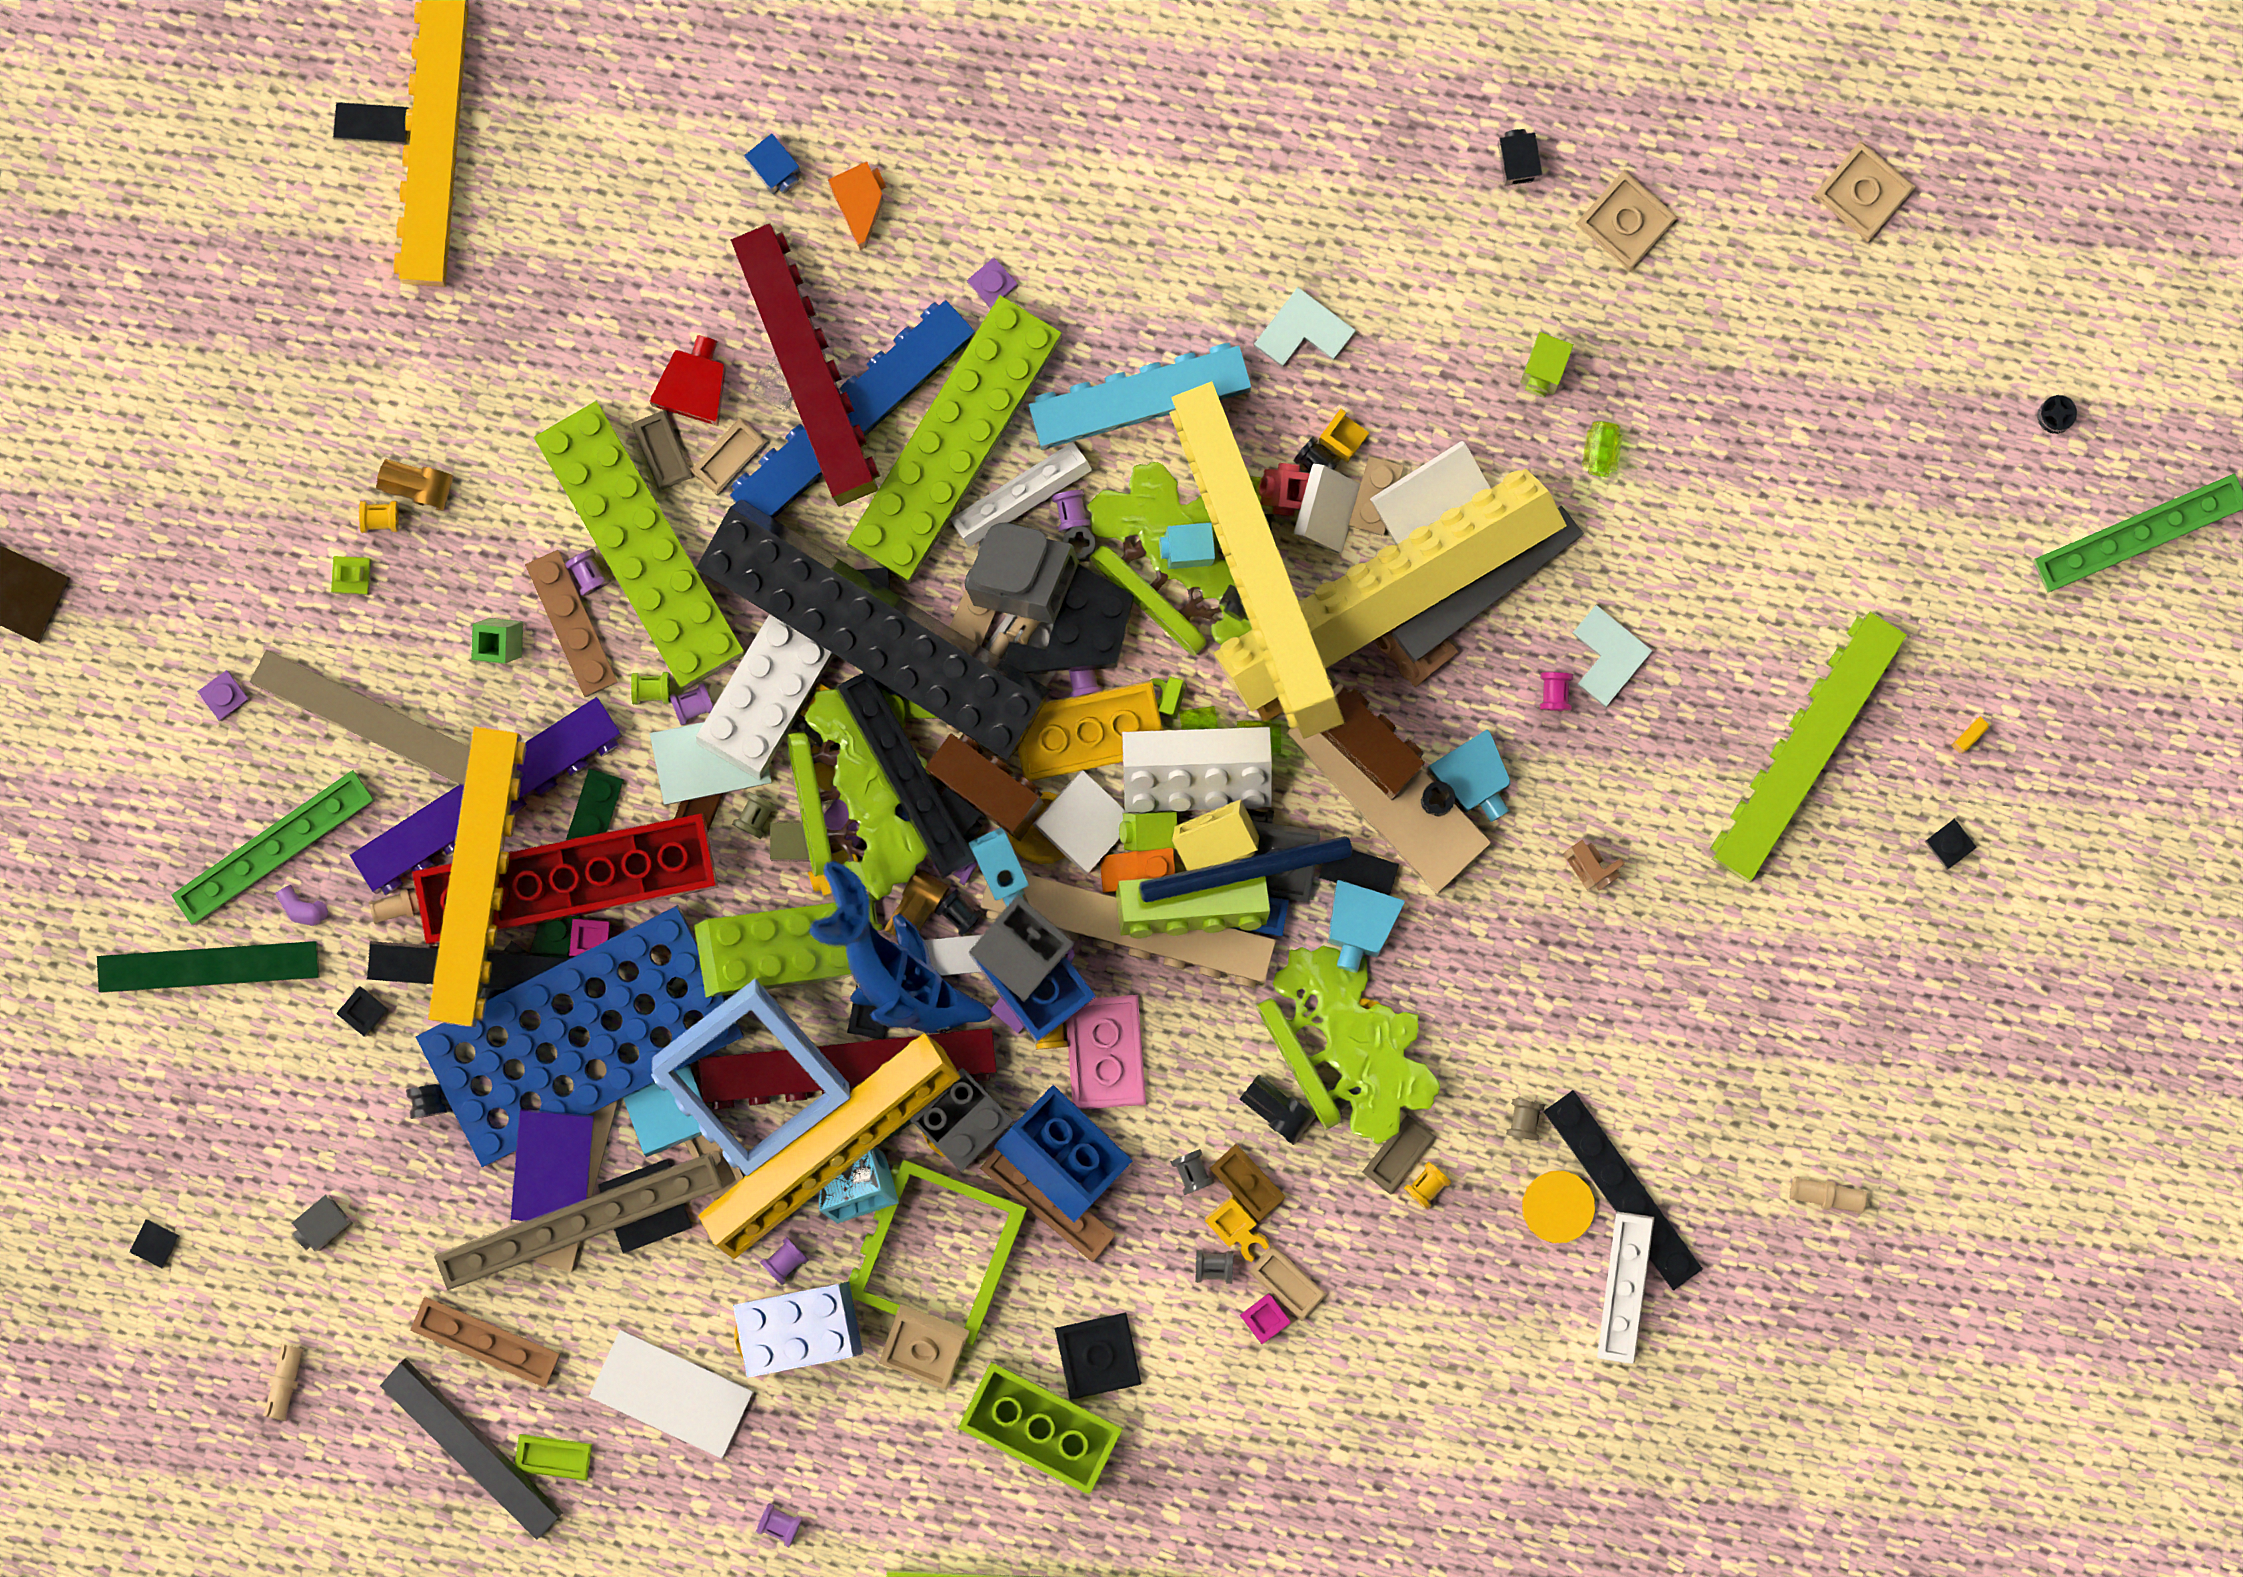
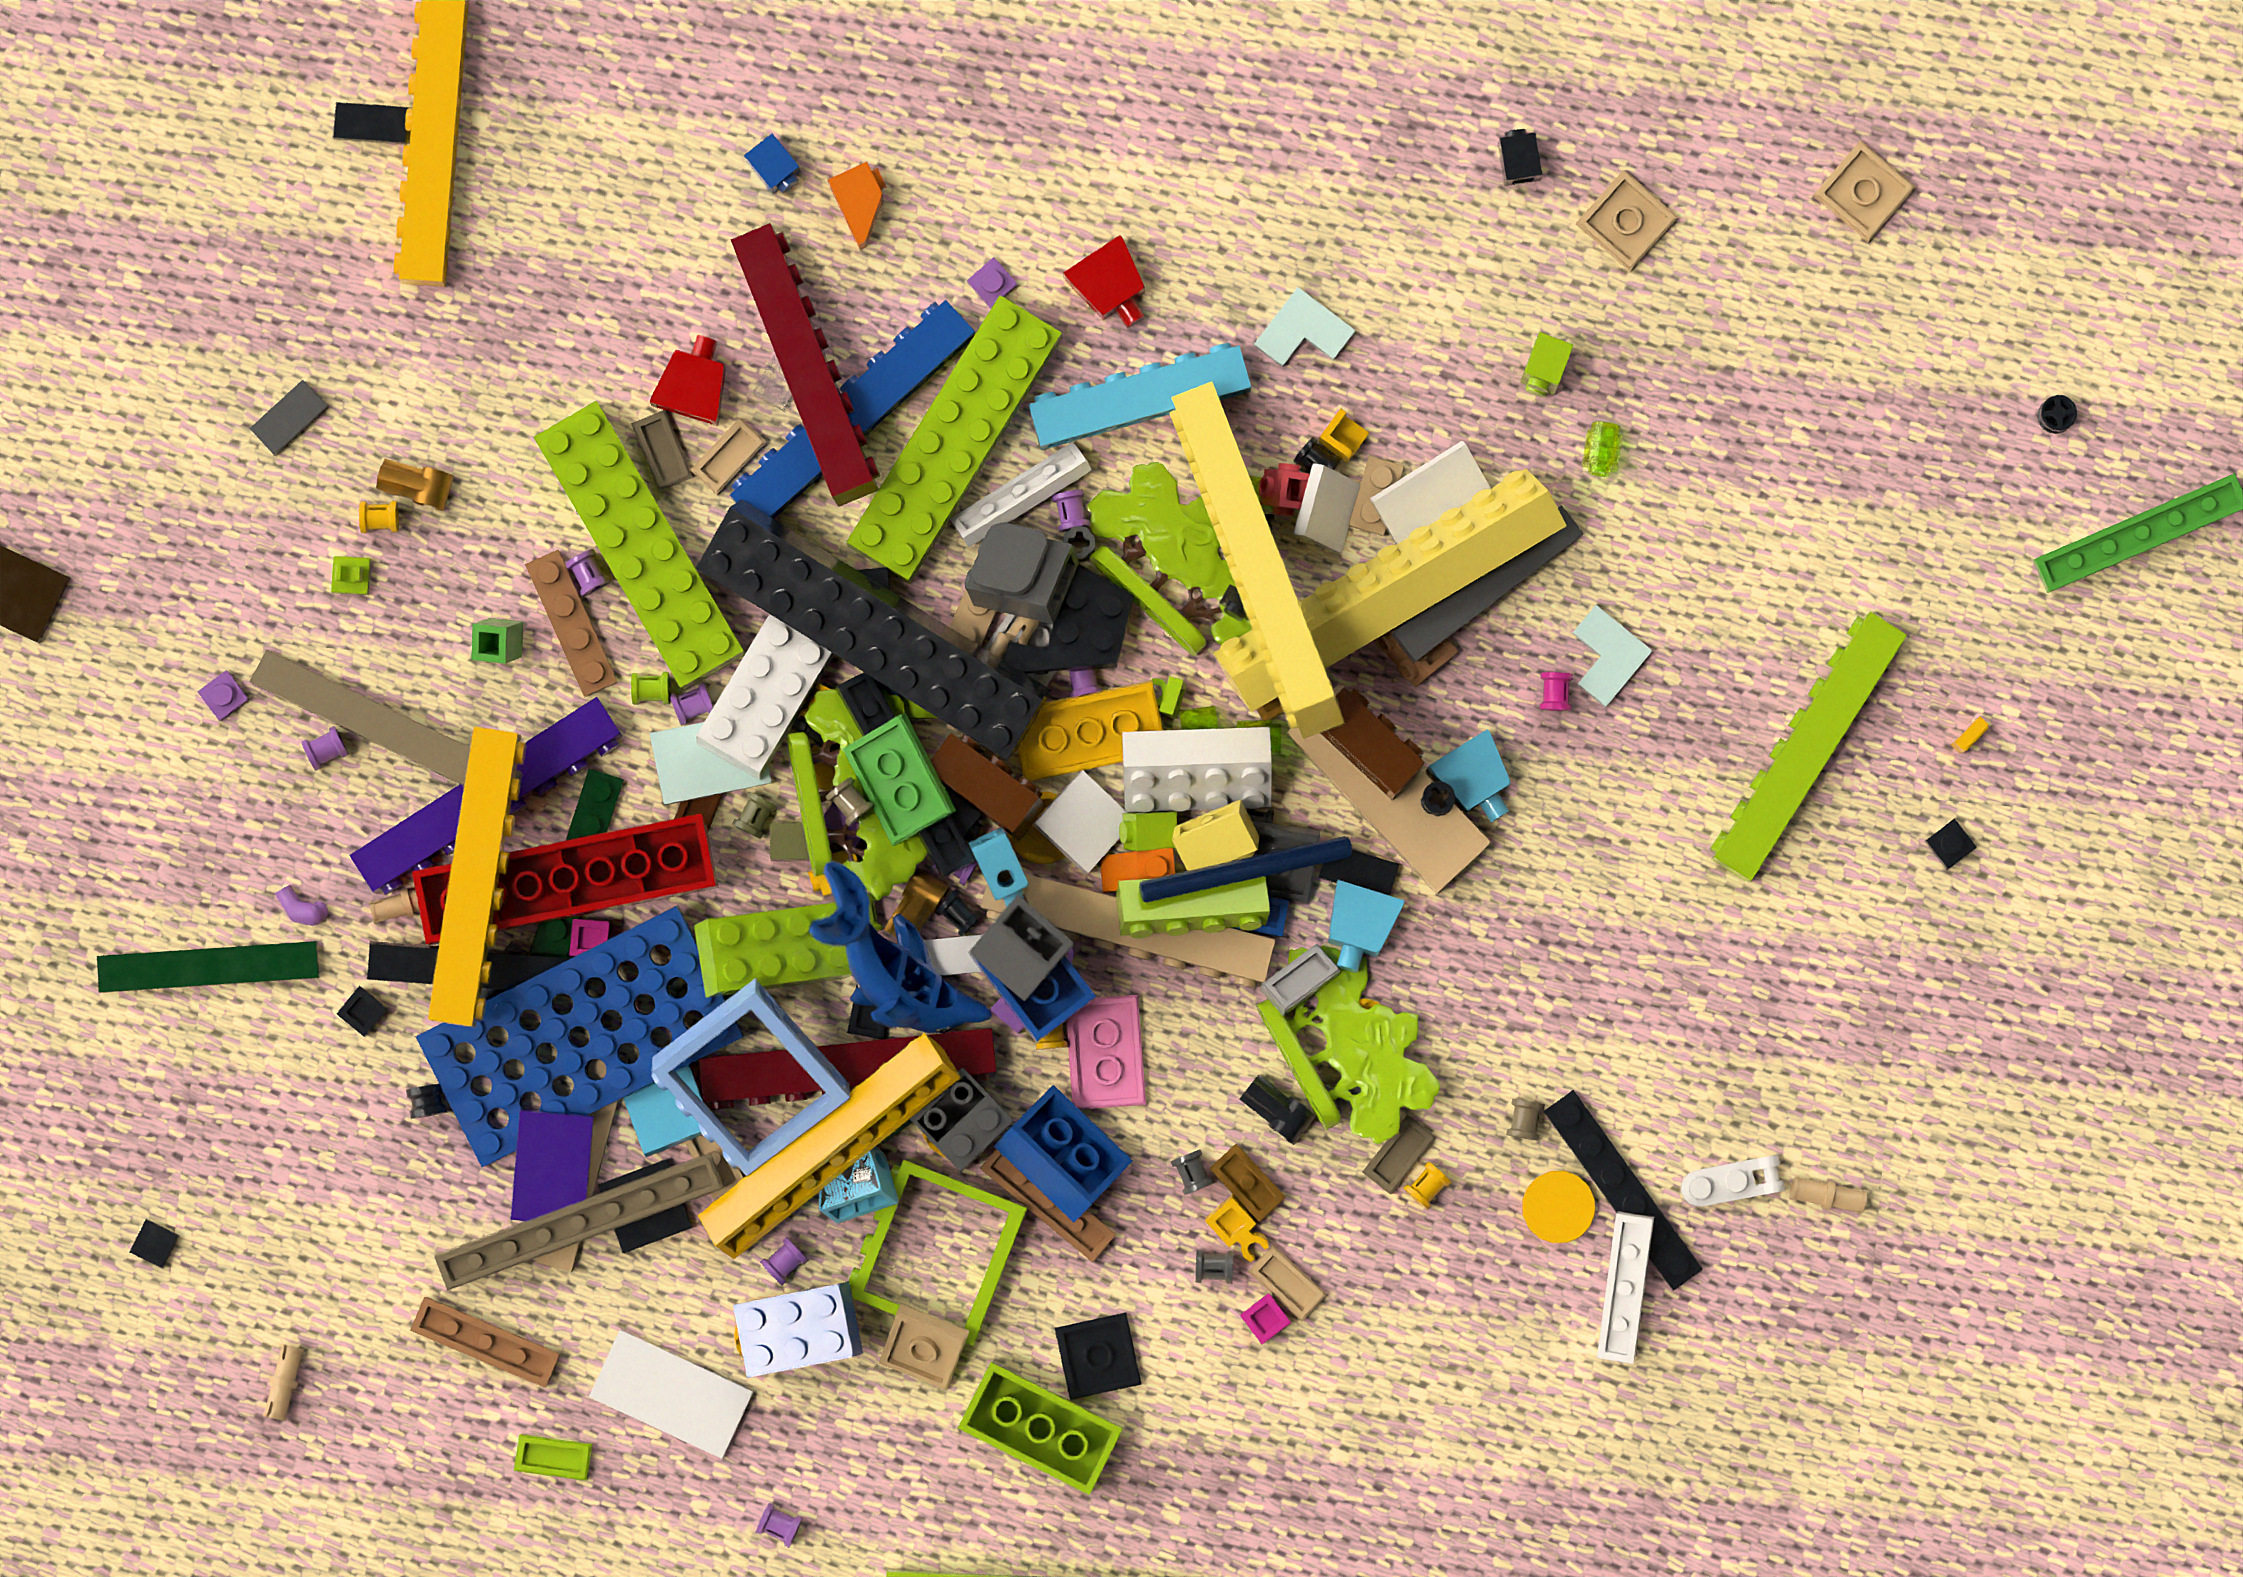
(272, 847): bright green plate -> none
(288, 417): none -> dark grey tile
(320, 1224): dark grey brick -> none
(325, 748): none -> medium lavender bush
(471, 1449): black tile -> none
(849, 801): none -> dark tan bush
(899, 779): none -> bright green tile
(1109, 282): none -> red torso
(1188, 546): medium azure brick -> none
(1300, 979): none -> light grey tile
(1586, 862): medium nougat bracket -> none
(1731, 1182): none -> white plate

